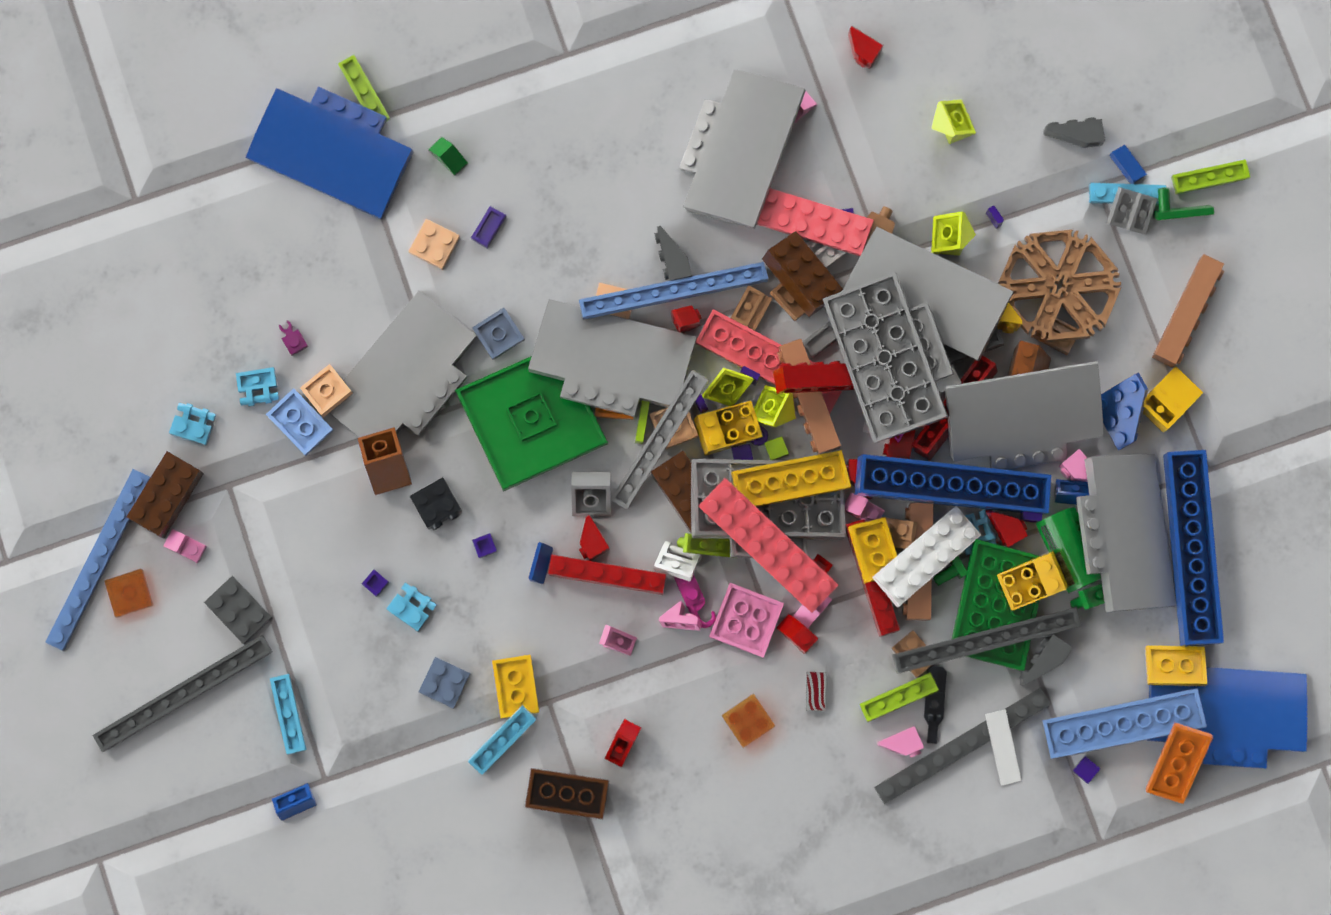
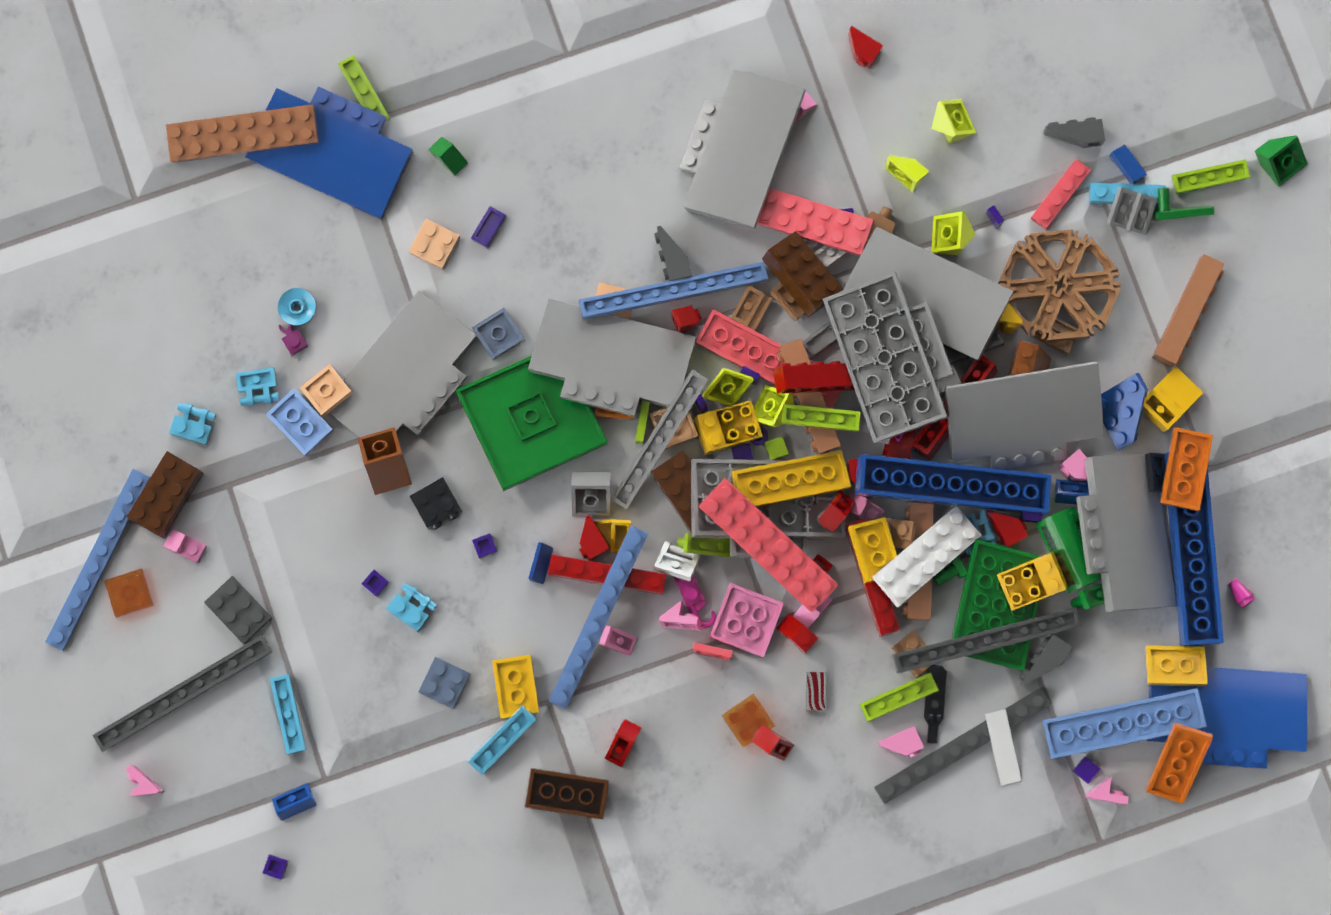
(146, 785): none -> bright pink slope
(242, 133): none -> nougat plate
(275, 867): none -> dark purple tile
(292, 298): none -> medium azure dish
(598, 617): none -> medium blue plate
(613, 532): none -> yellow slope
(712, 651): none -> coral tile
(772, 743): none -> red slope
(820, 417): none -> lime plate
(836, 511): none -> red slope
(906, 171): none -> neon yellow slope
(1060, 194): none -> coral plate
(1101, 792): none -> bright pink slope
(1155, 471): none -> black plate
(1186, 469): none -> orange plate
(1241, 594): none -> dark pink cone
(1281, 158): none -> green slope

